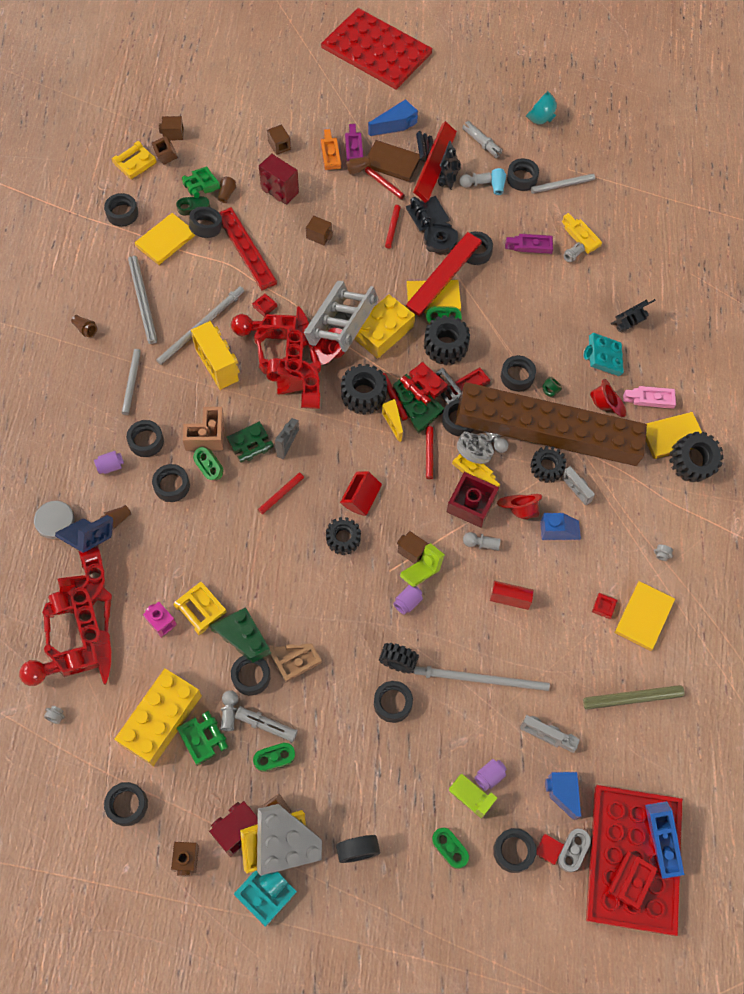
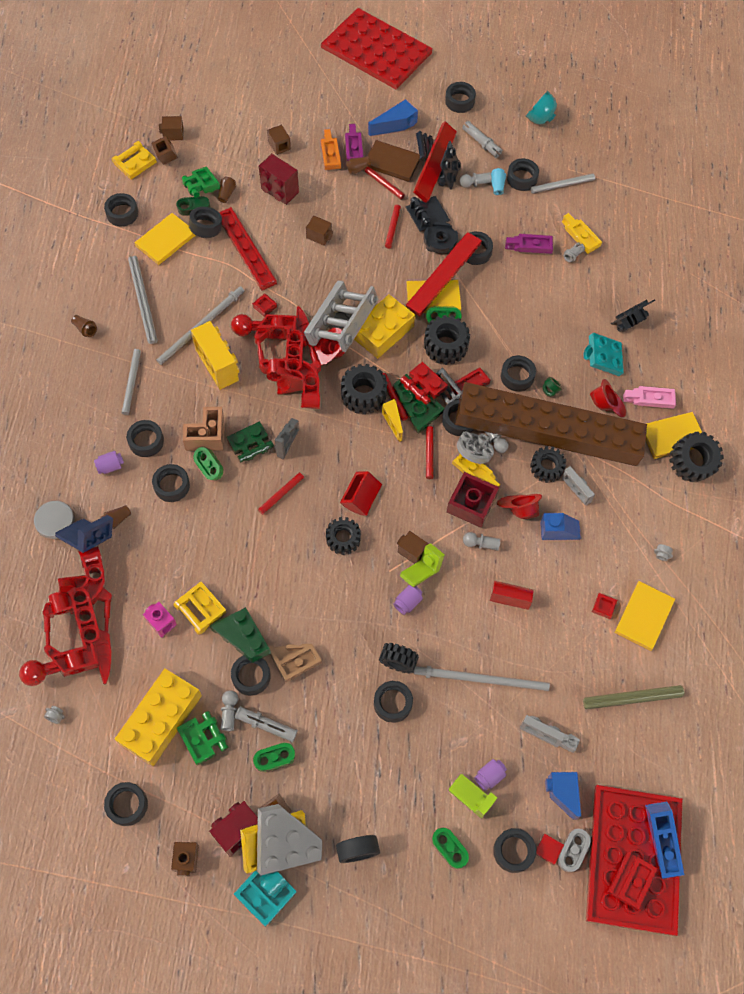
(460, 88): none -> black tyre

